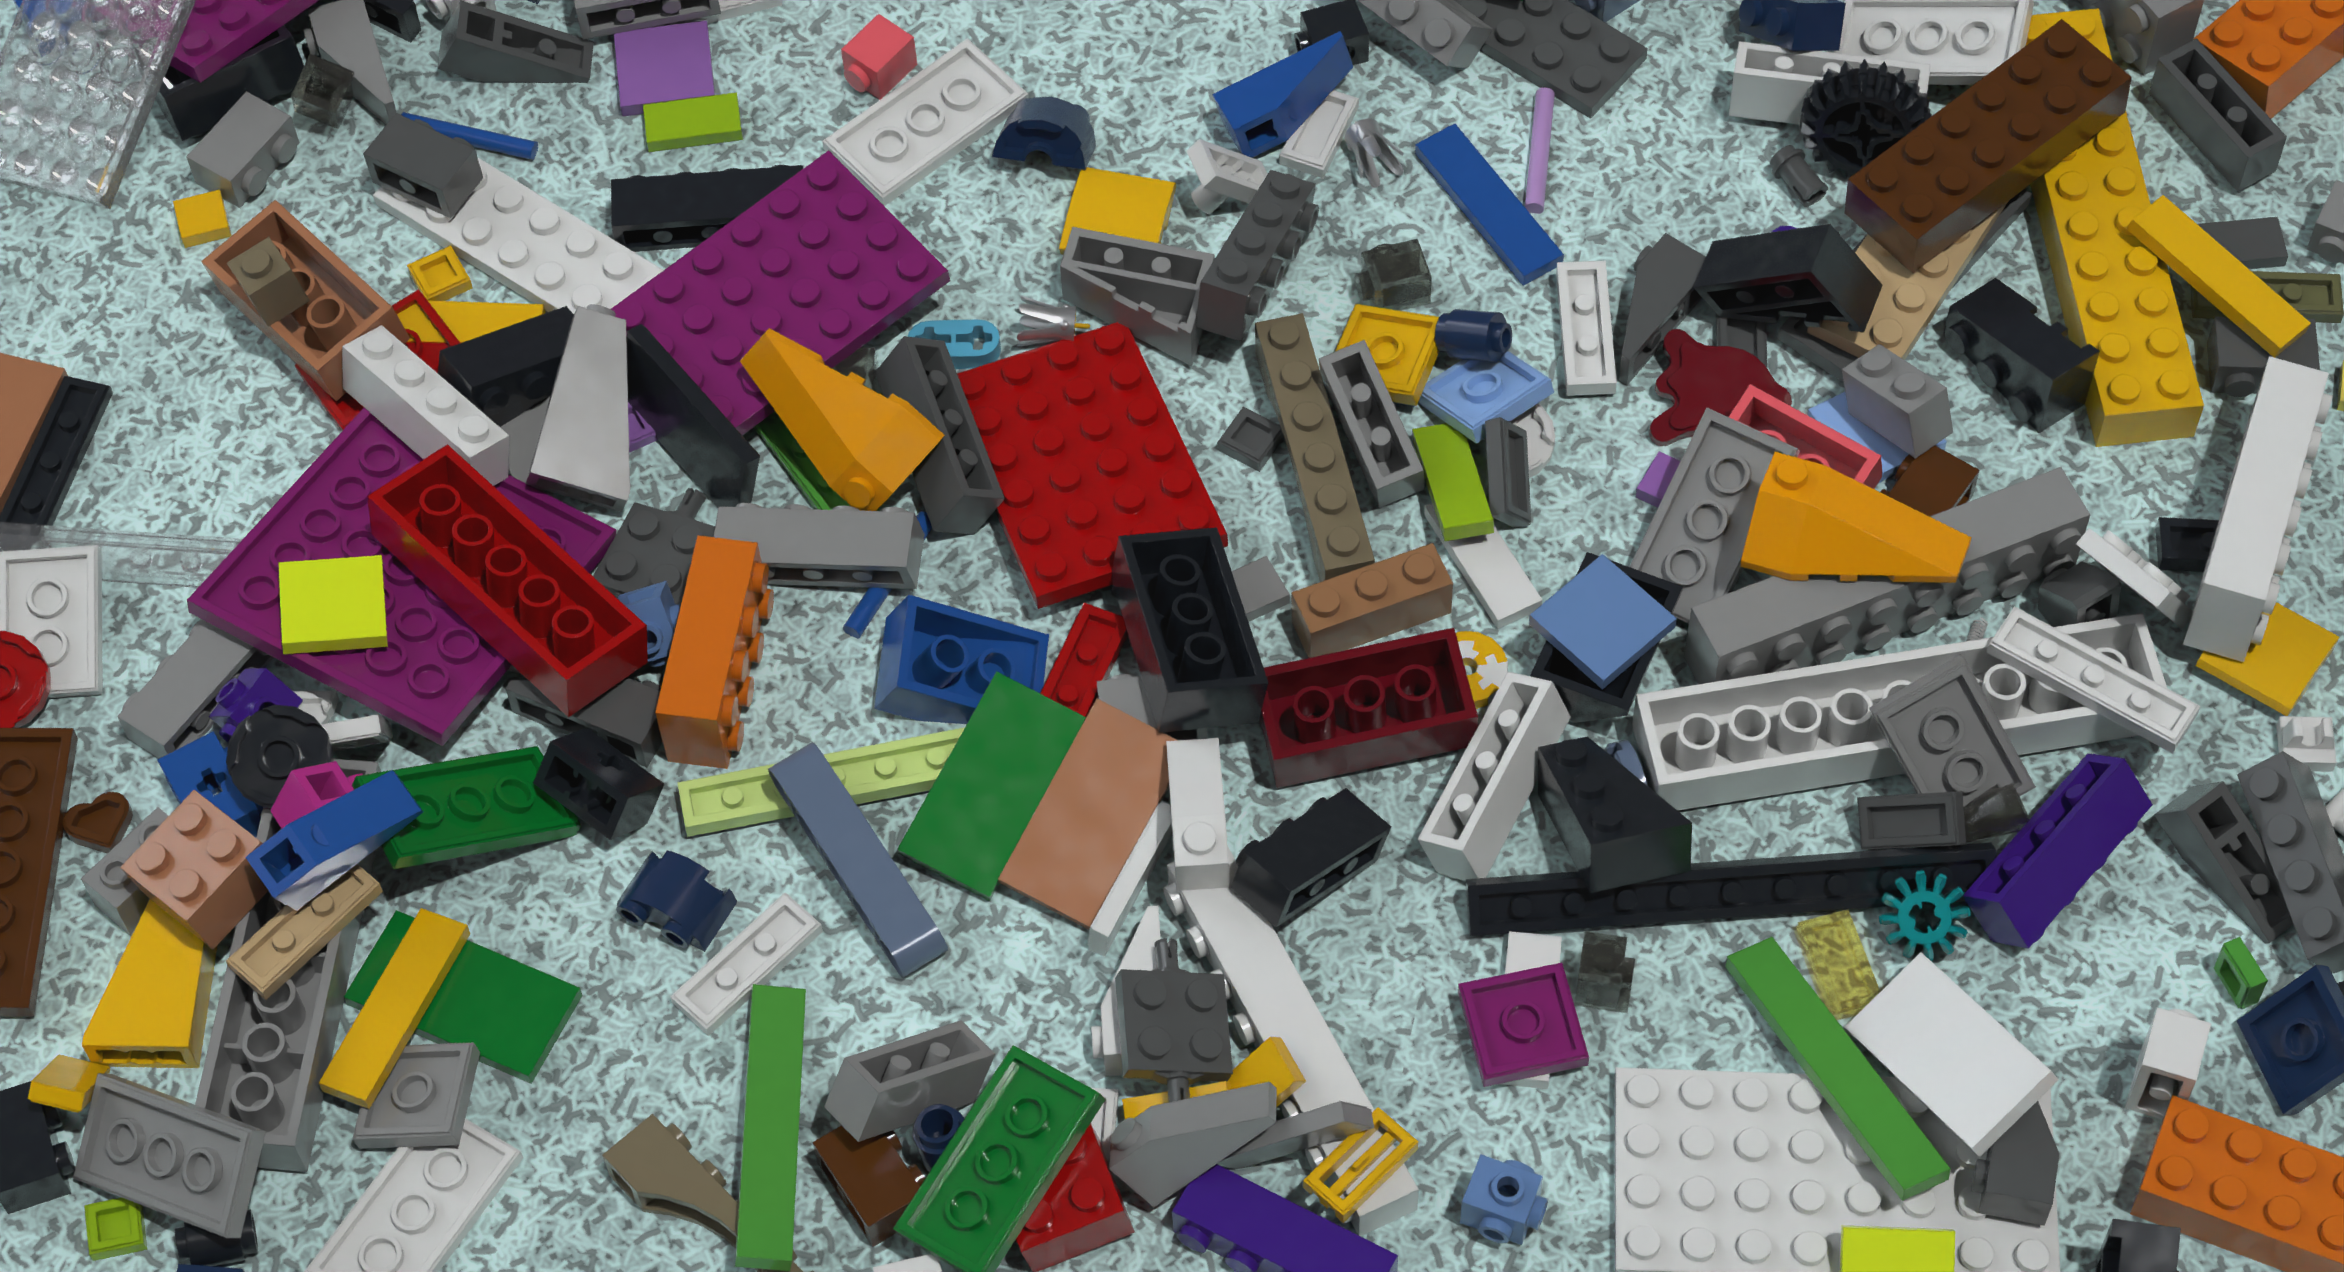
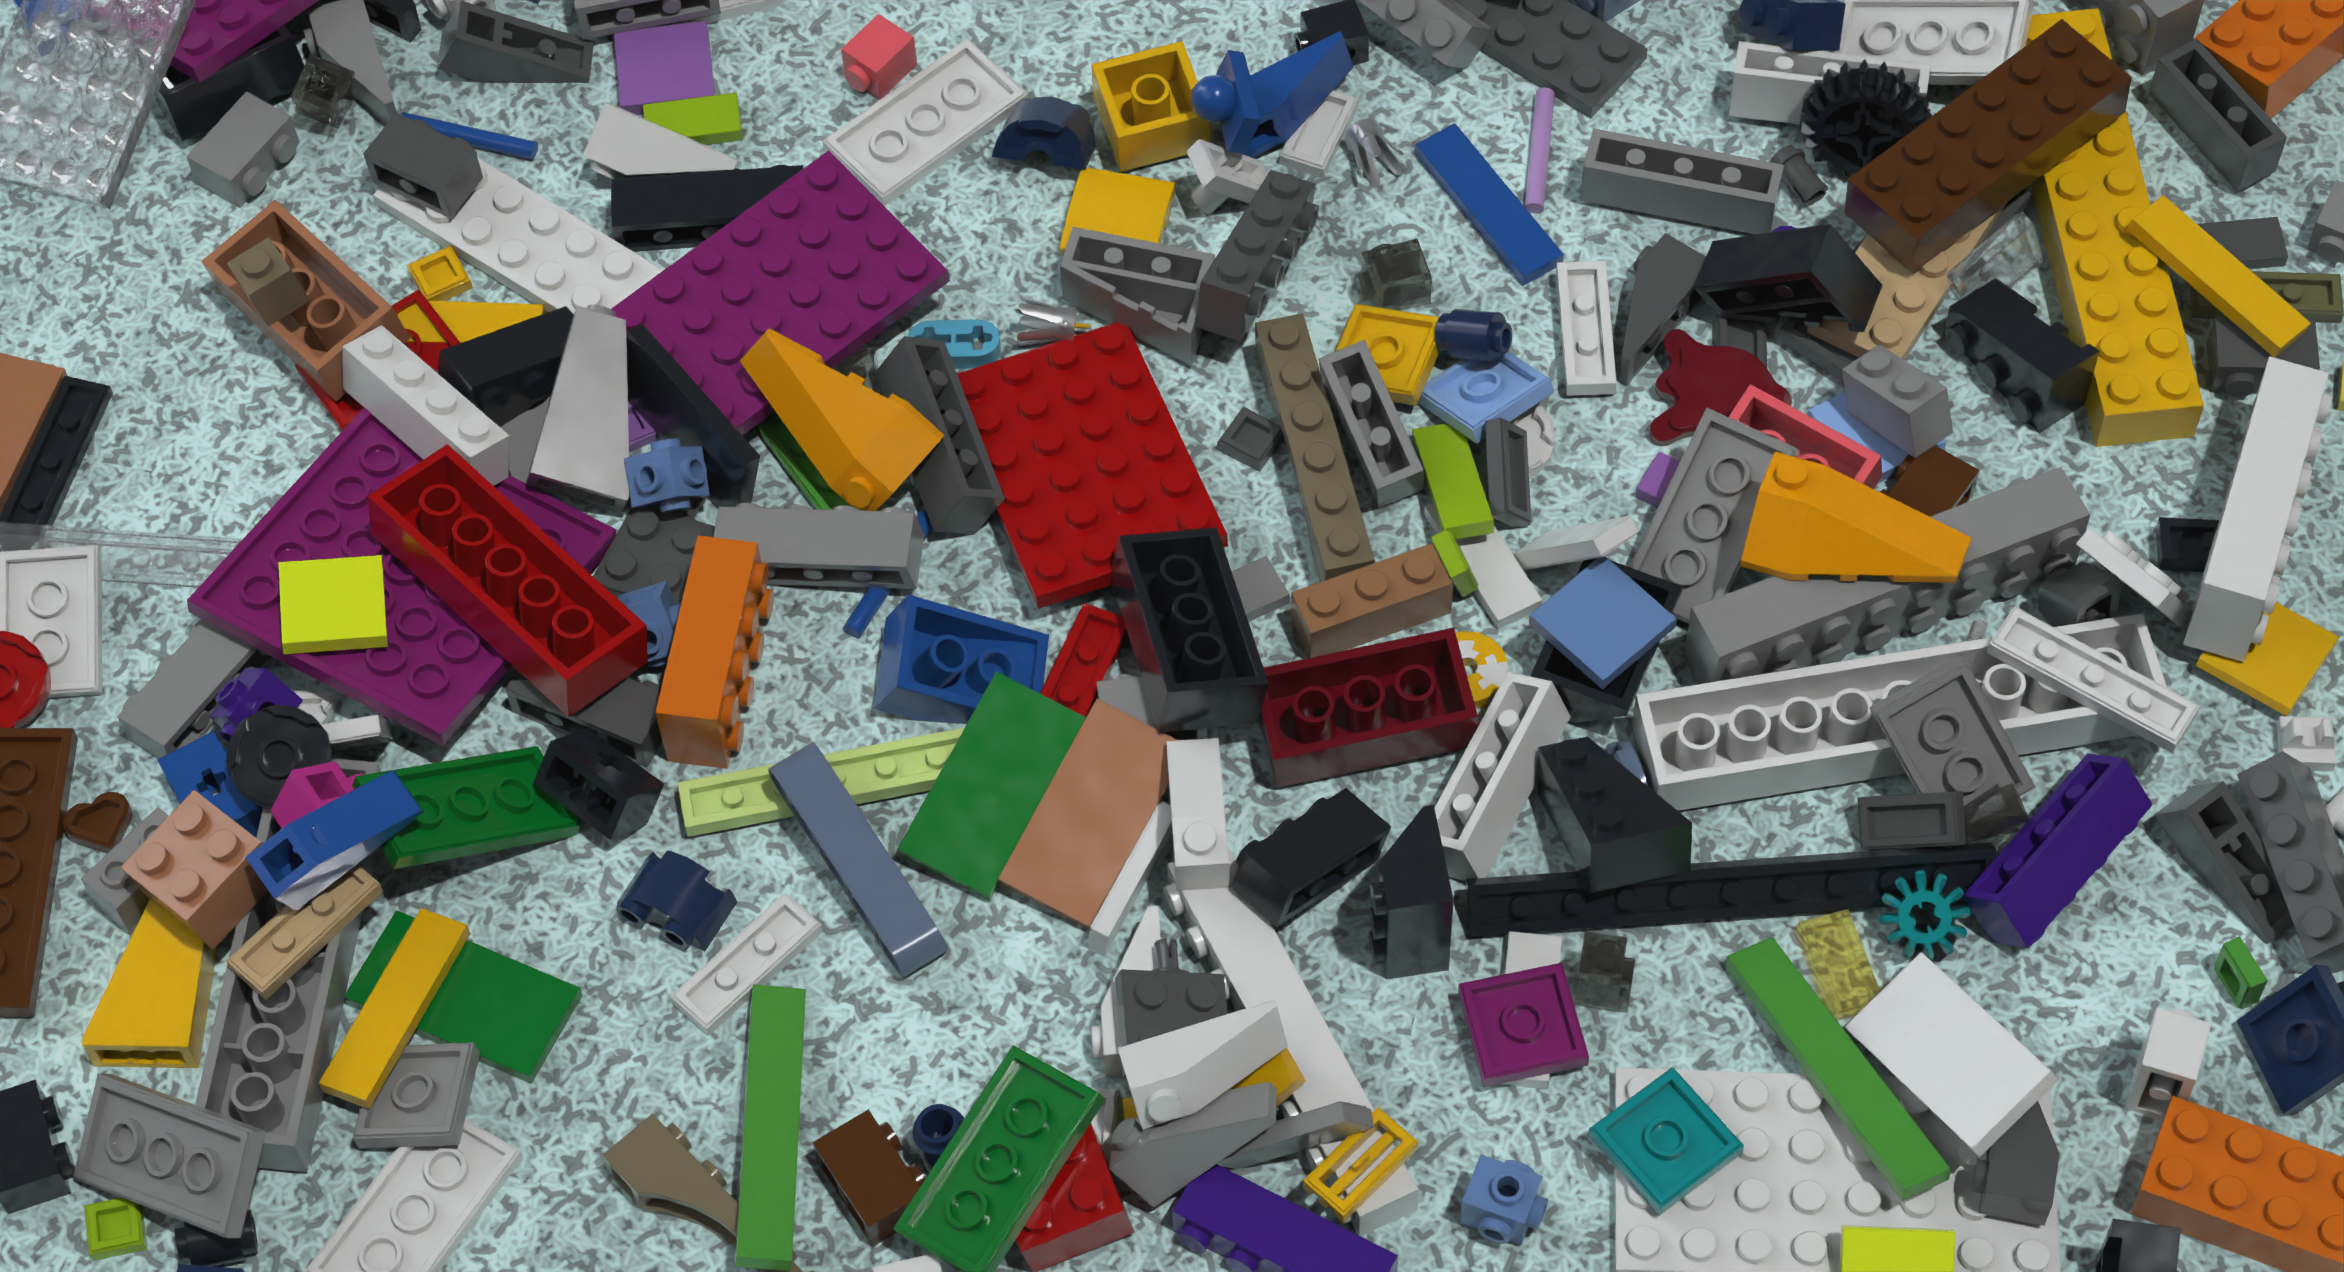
(66, 1083): yellow tile -> none
(202, 218): yellow tile -> none
(641, 147): none -> white slope
(678, 476): none -> medium blue brick
(900, 1079): light grey brick -> none
(1148, 105): none -> yellow brick
(1198, 1063): none -> white slope
(1229, 100): none -> blue tile
(1413, 902): none -> black slope
(1455, 562): none -> lime tile
(1576, 543): none -> white tile
(1665, 1141): none -> teal tile
(1681, 182): none -> light grey brick
(2005, 255): none -> clear tile

